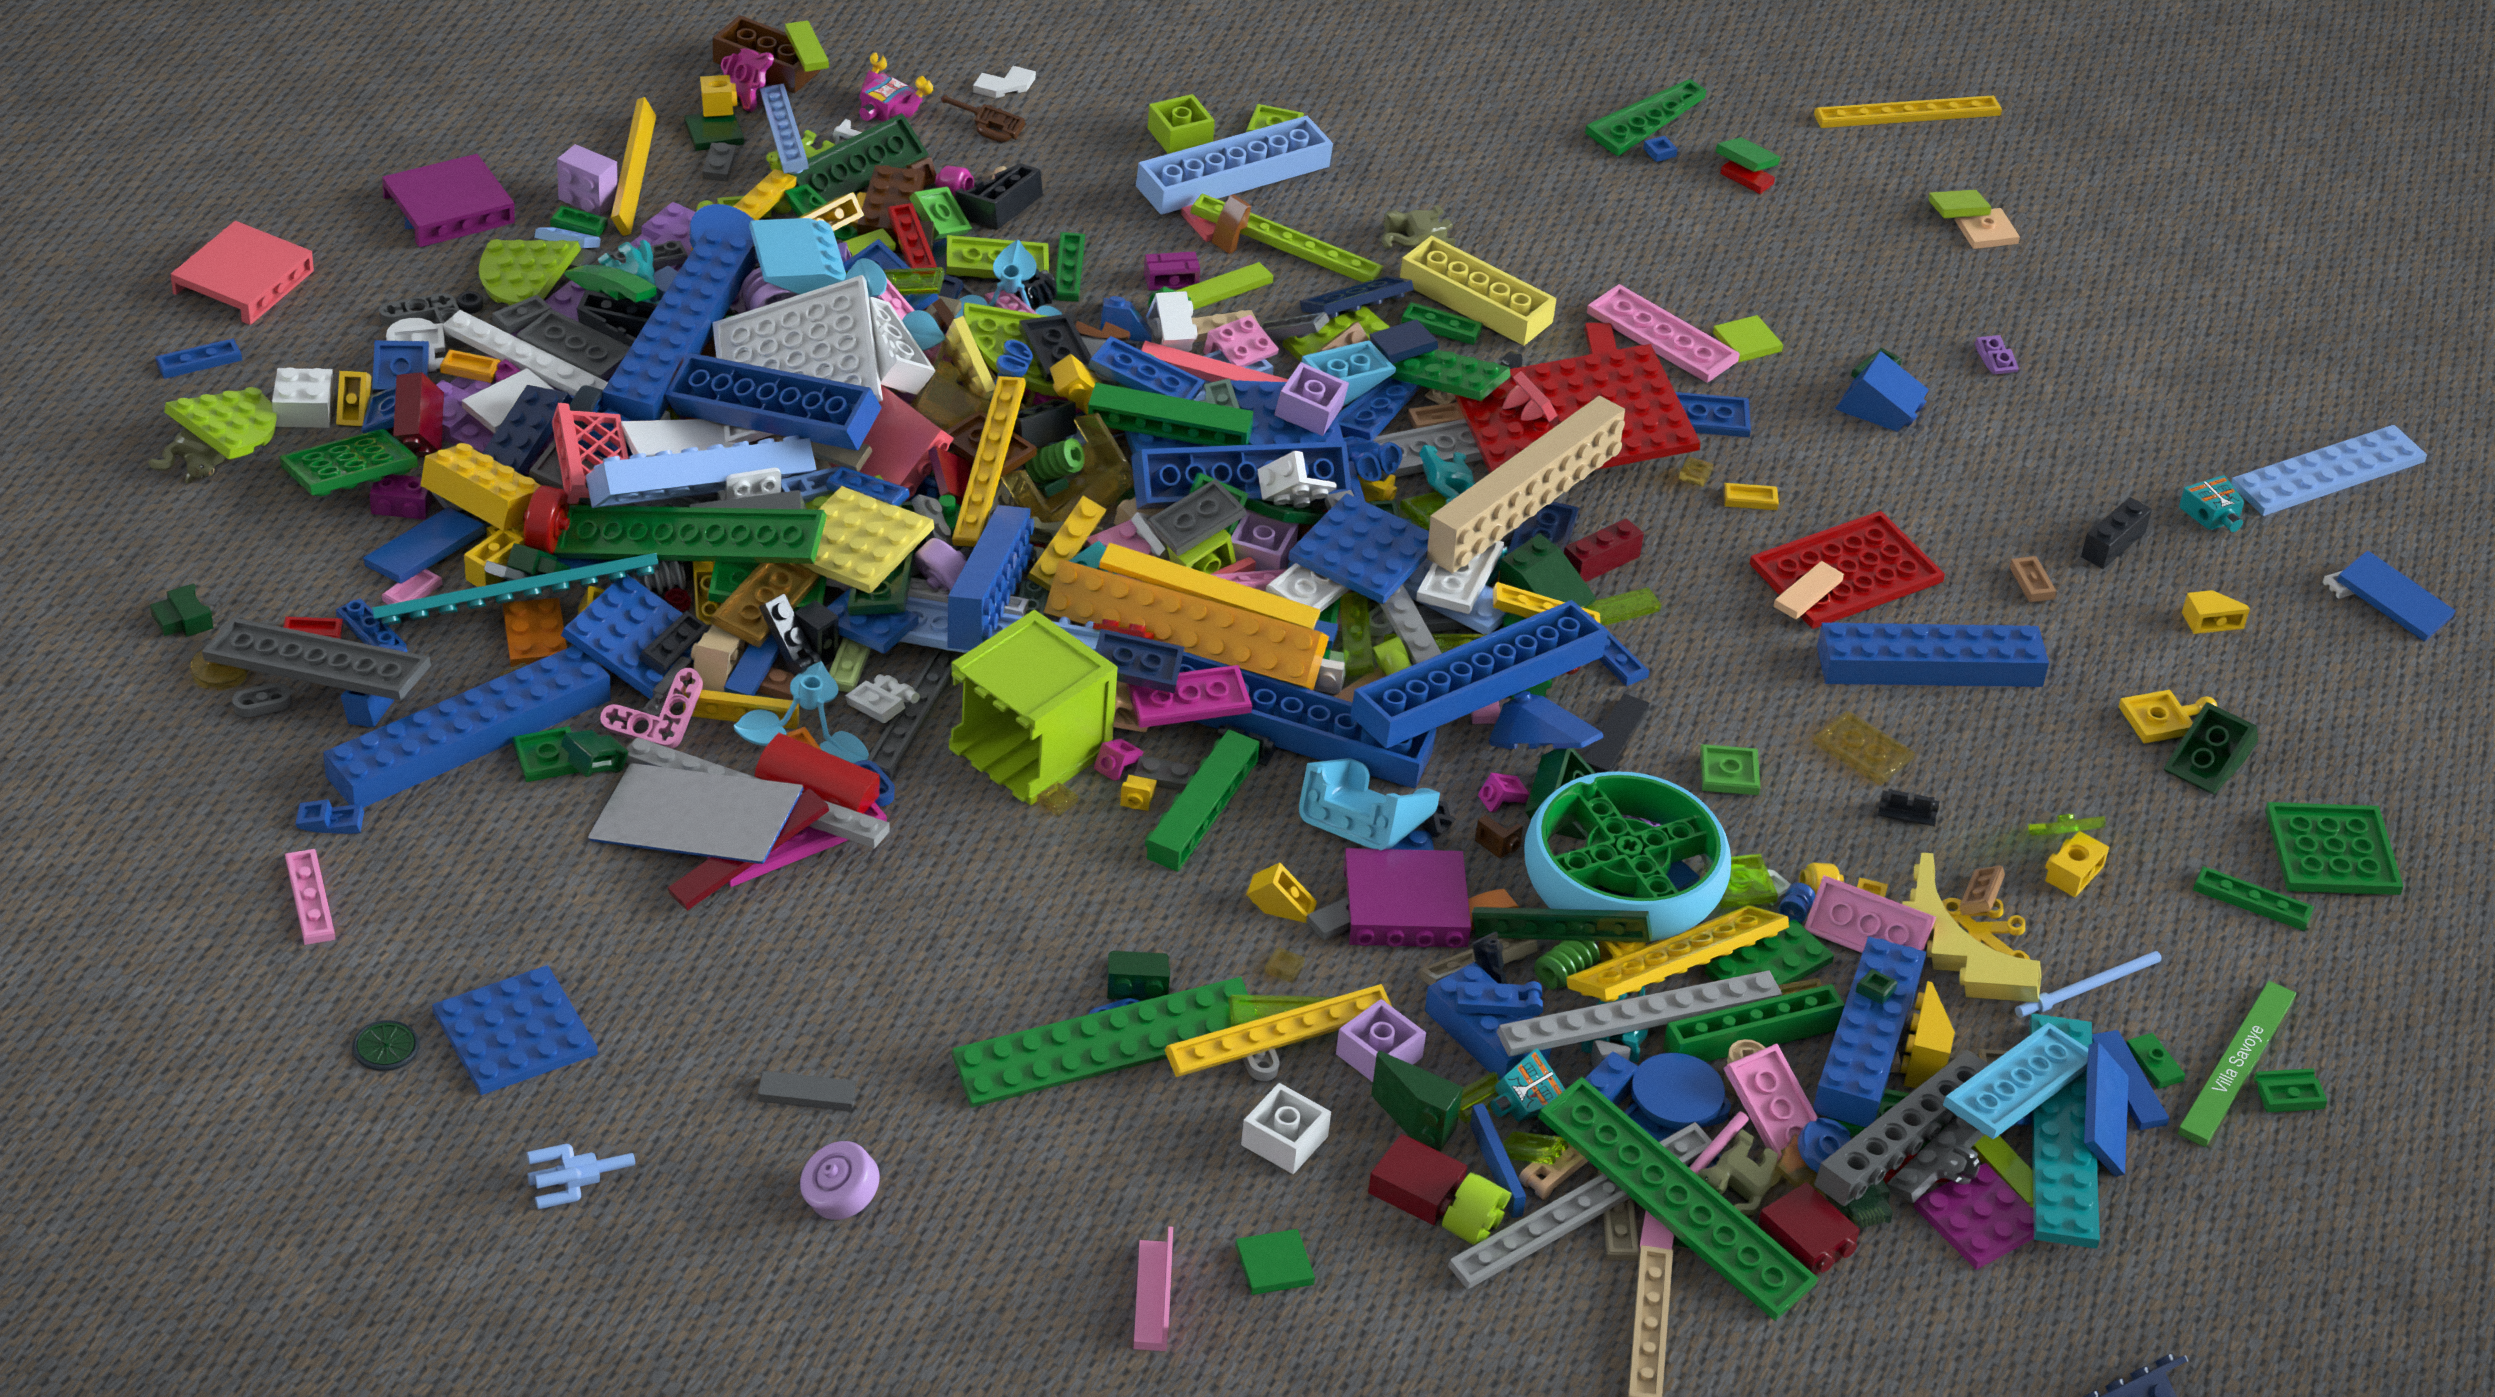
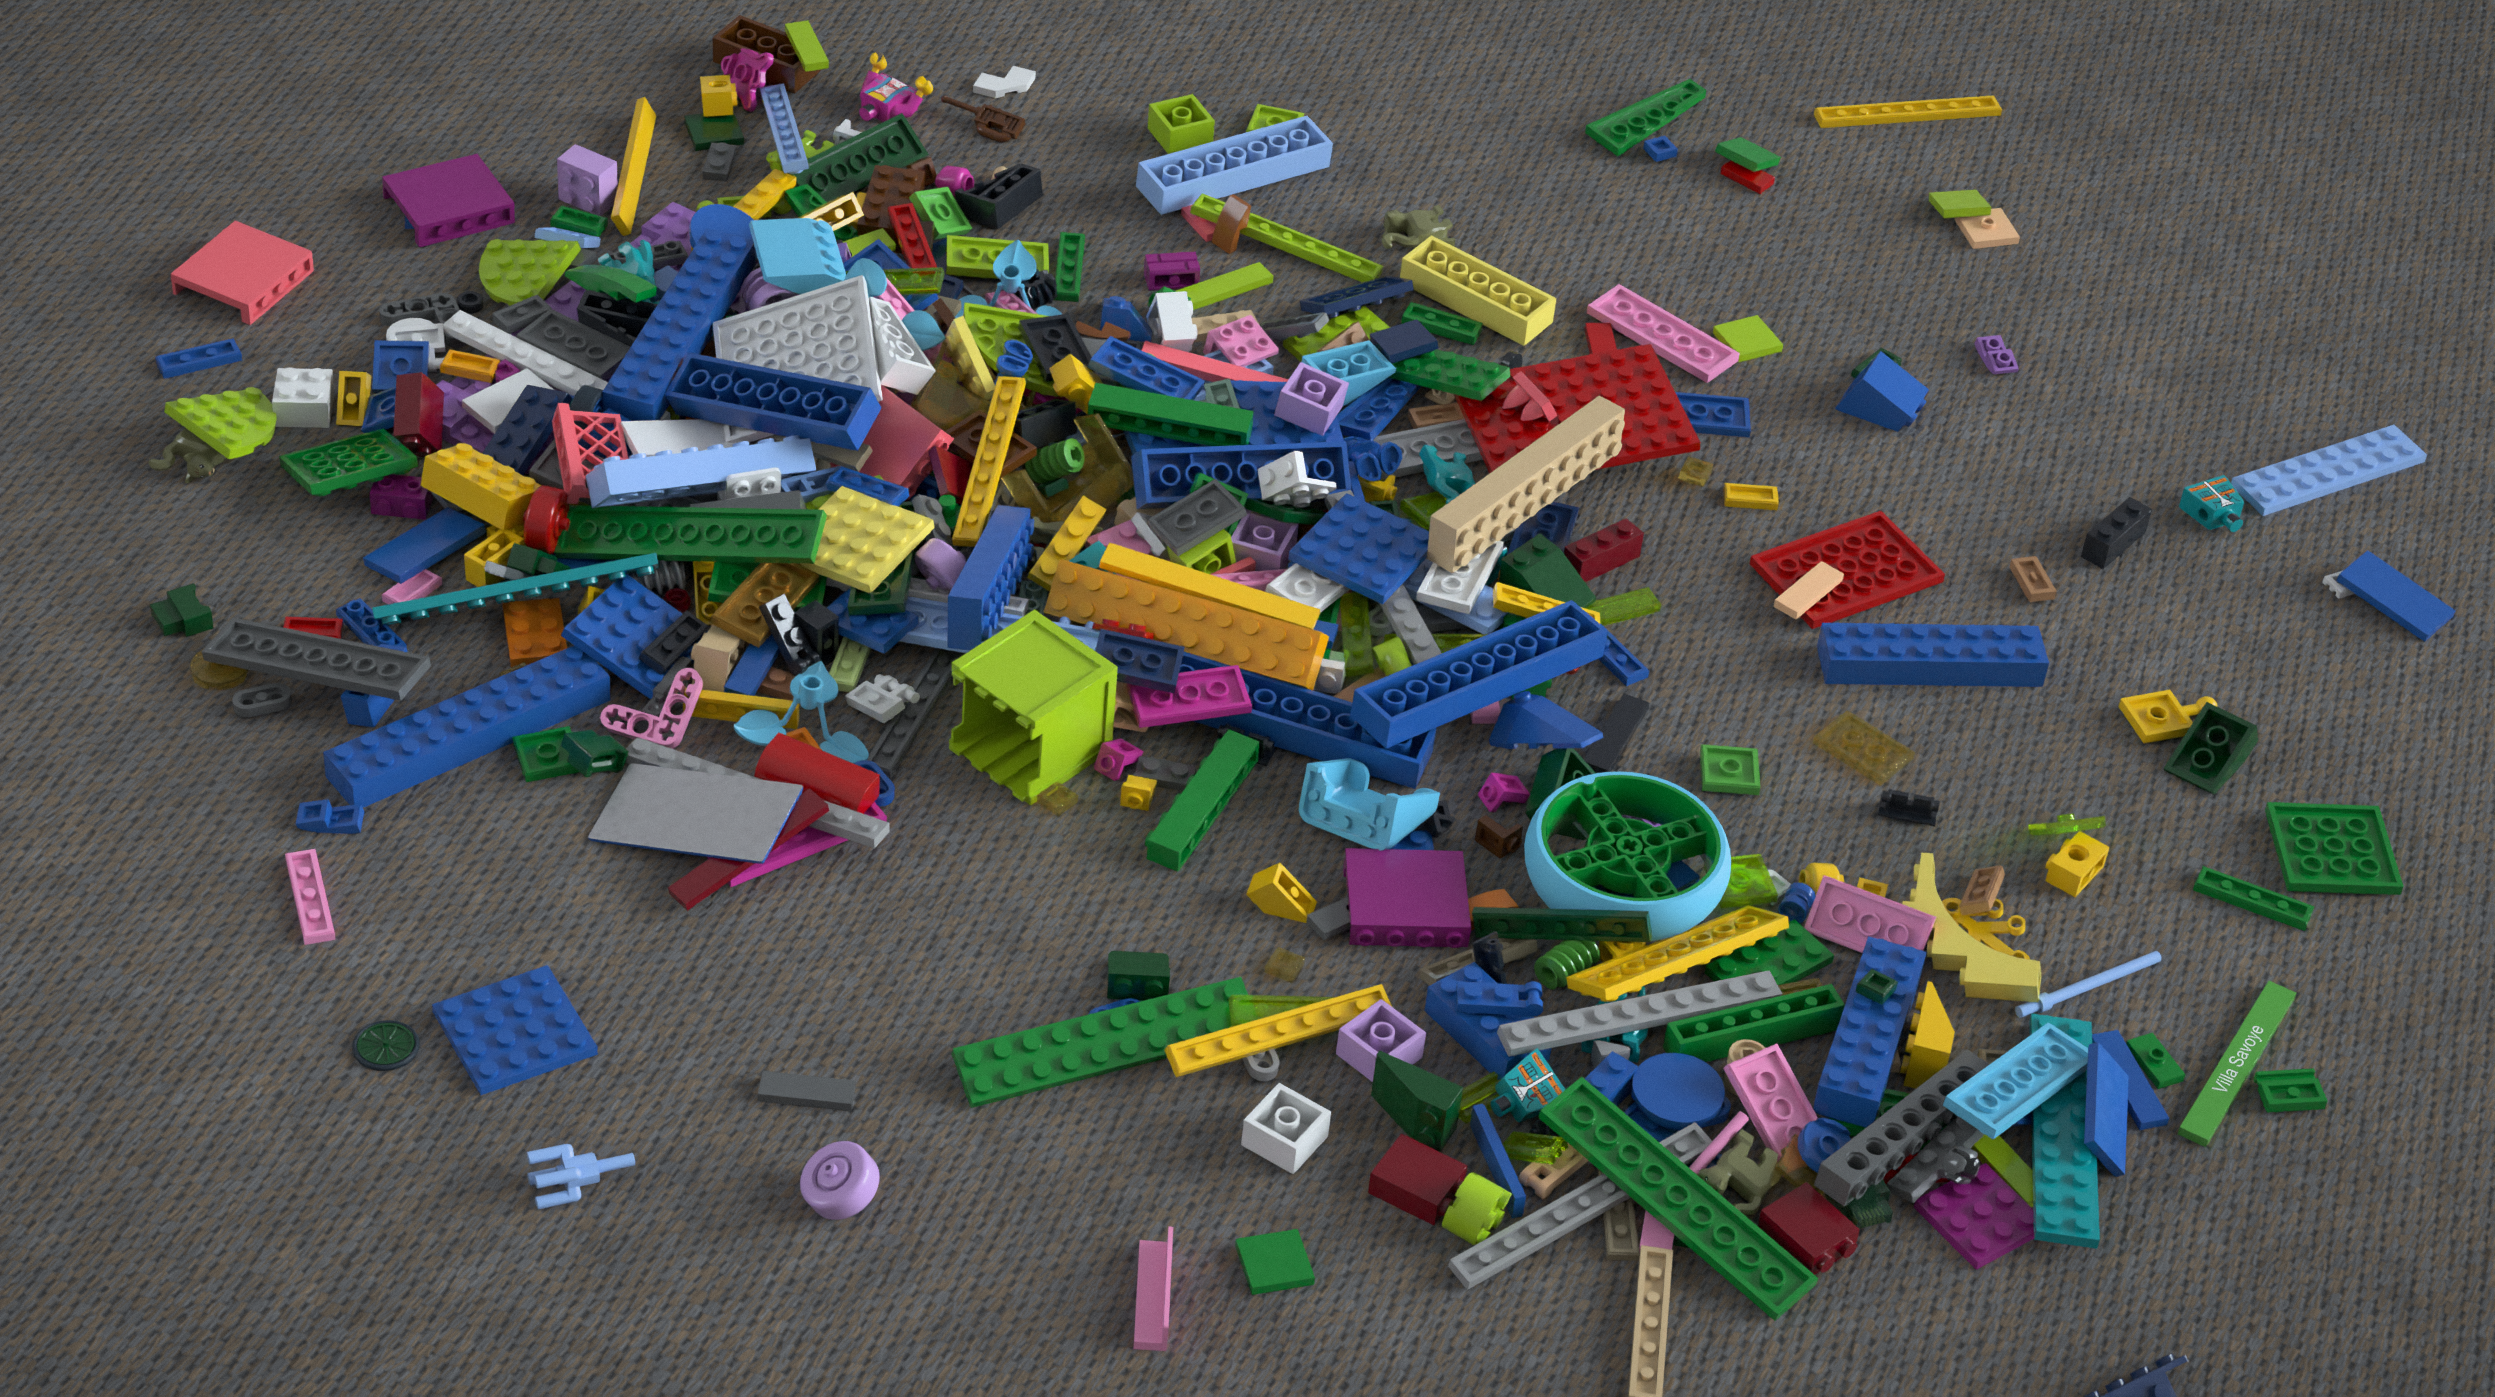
(2213, 612): yellow slope -> none

